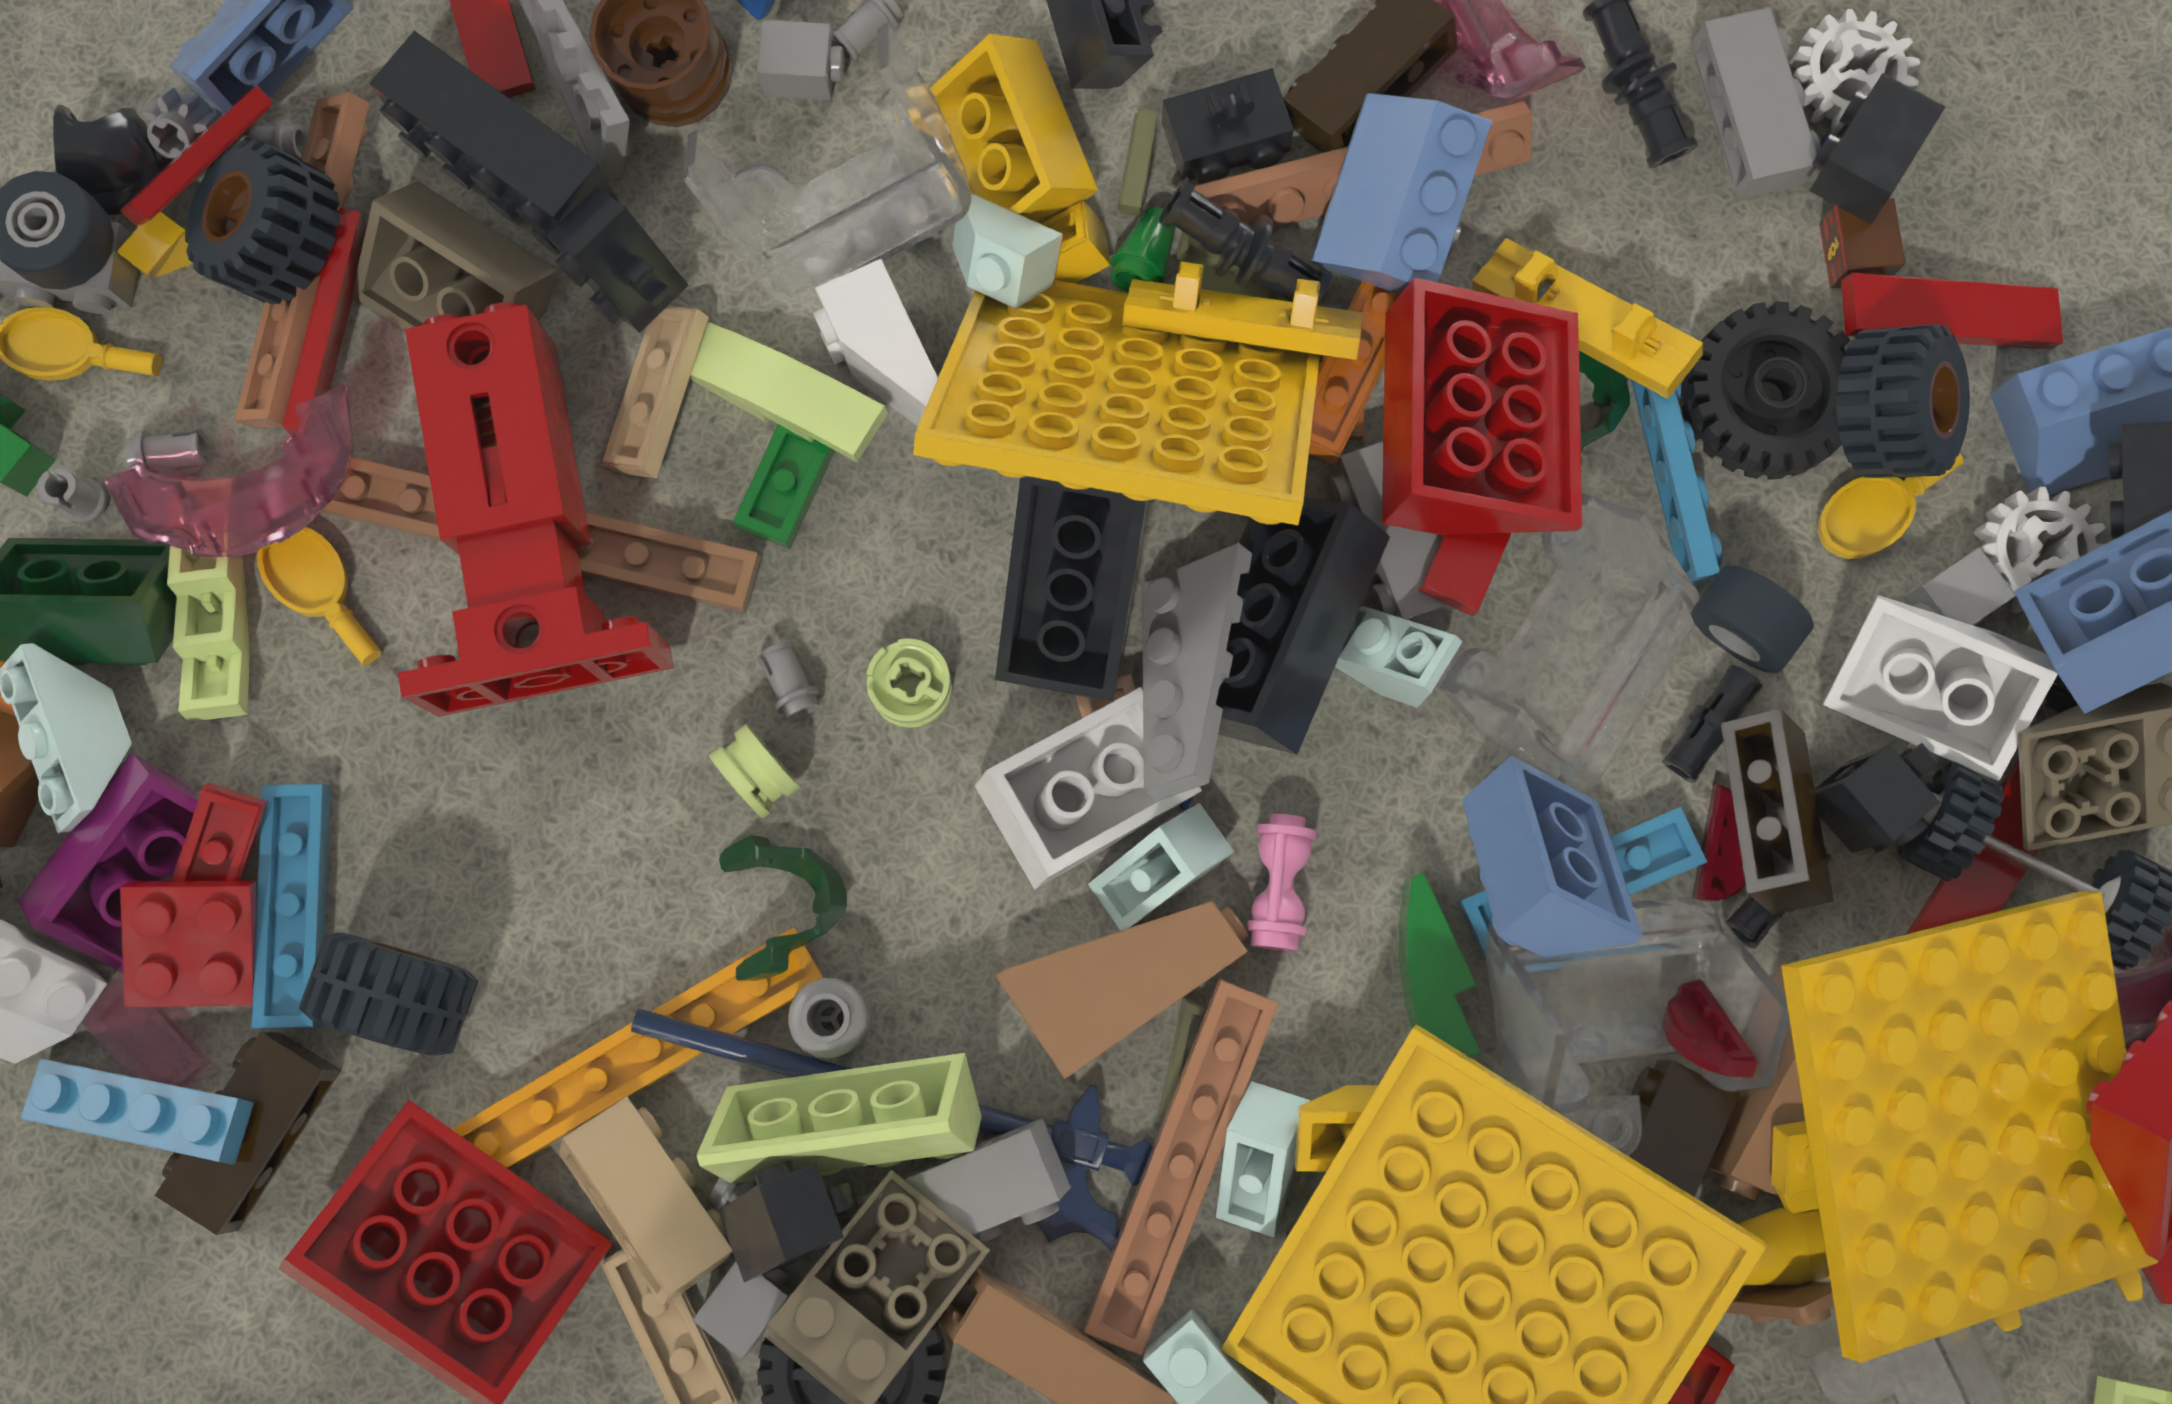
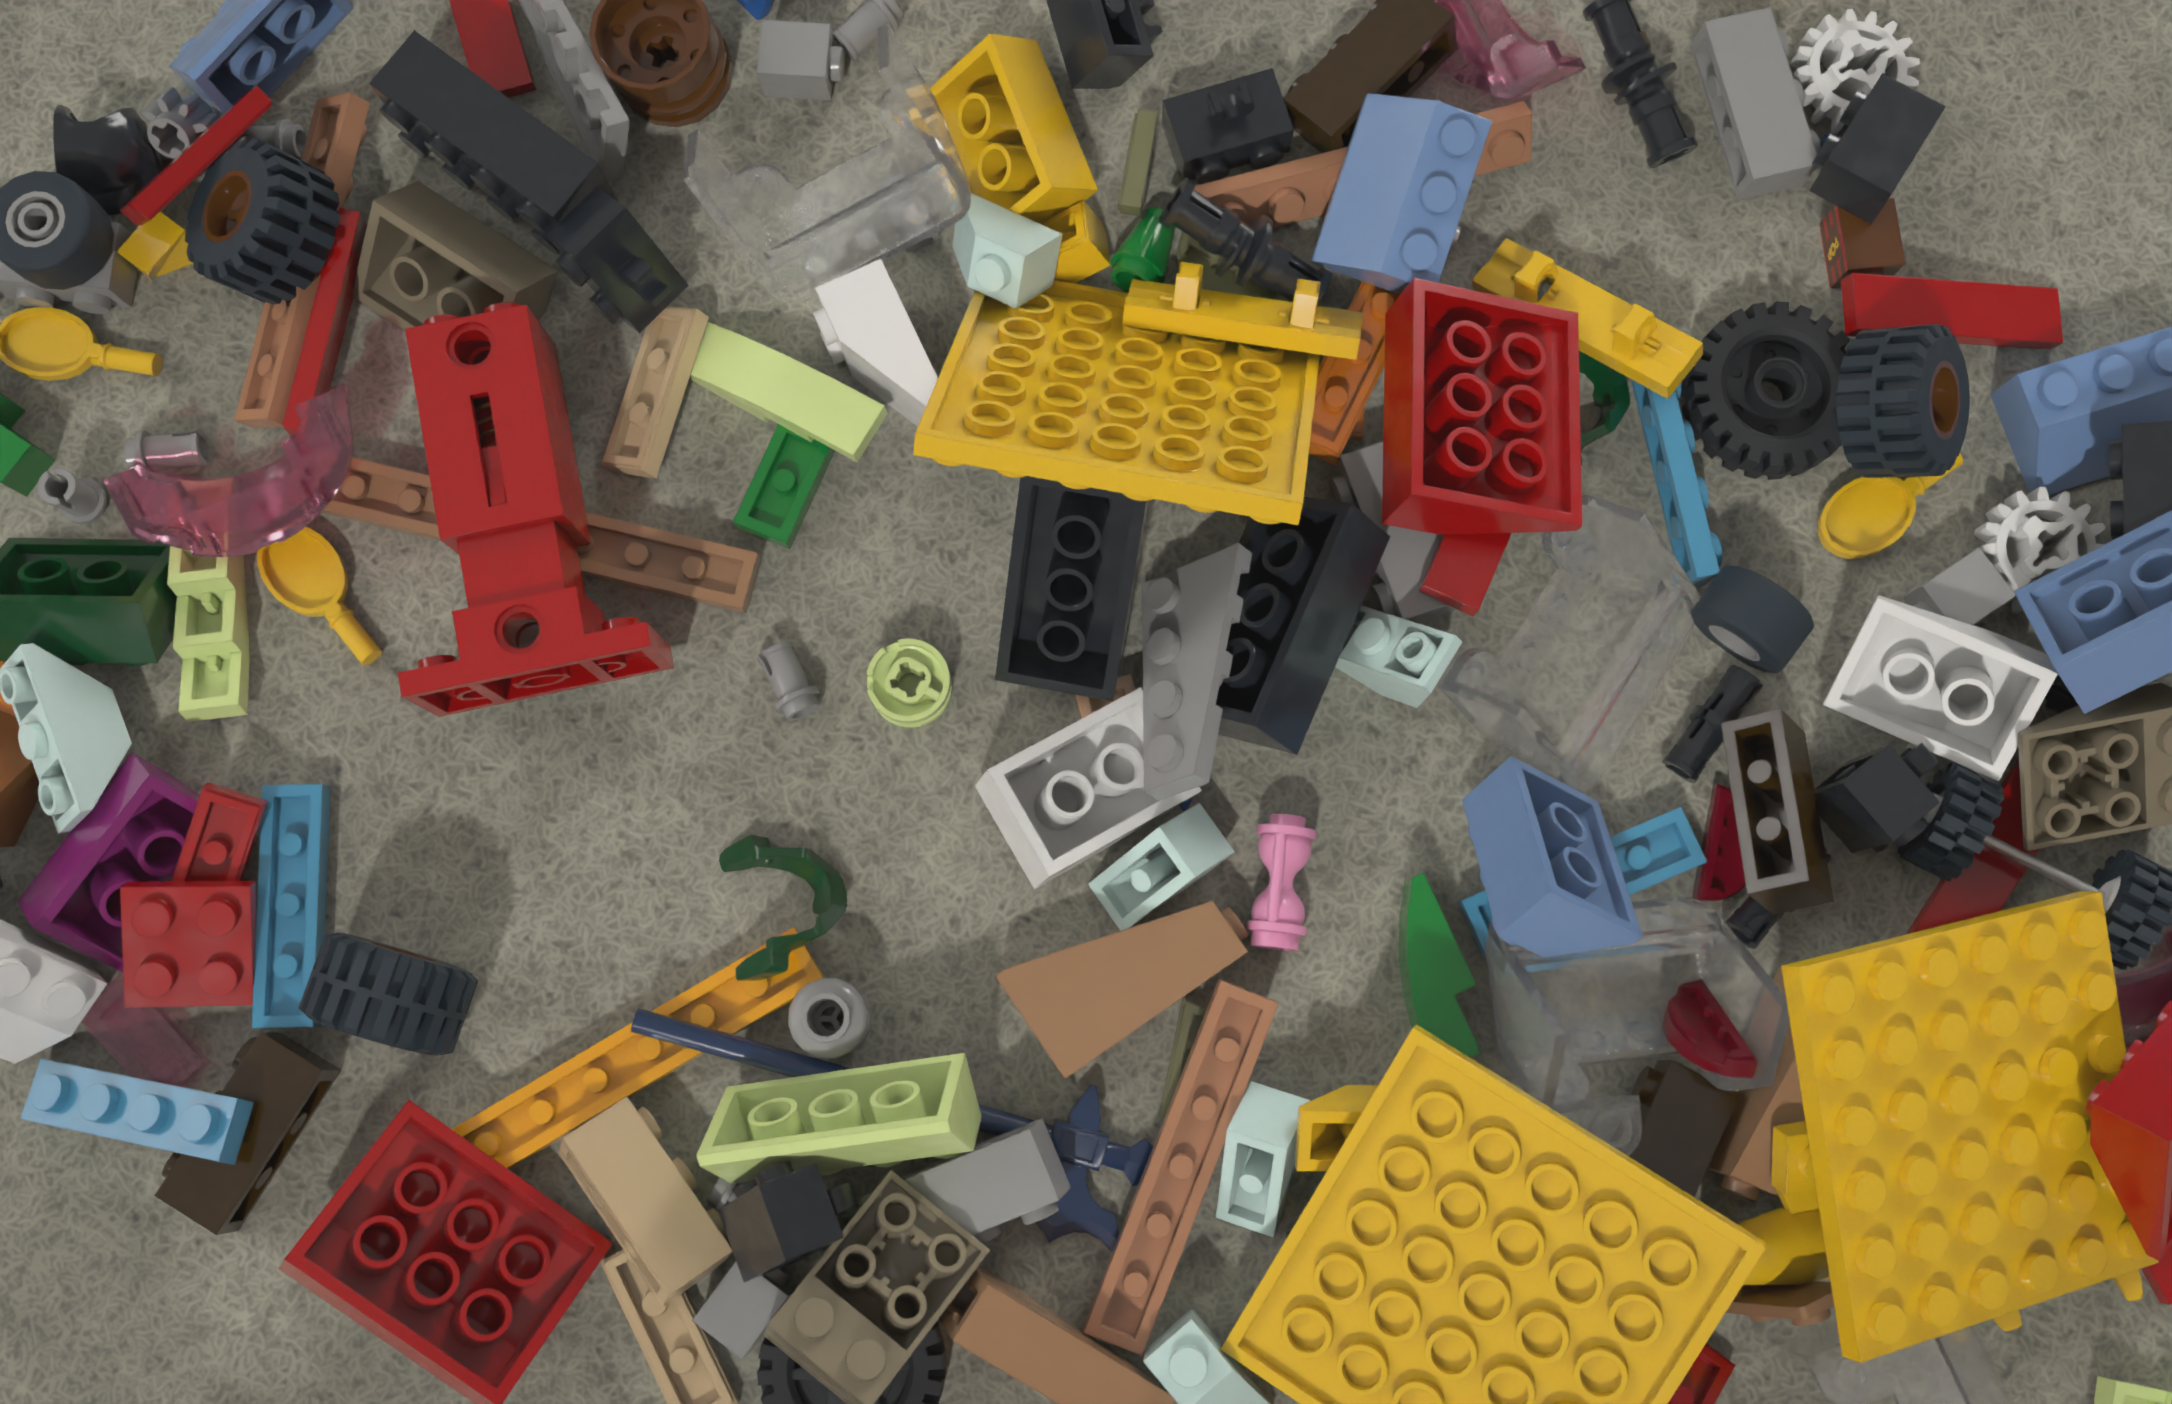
(754, 771): yellowish green wheel -> none

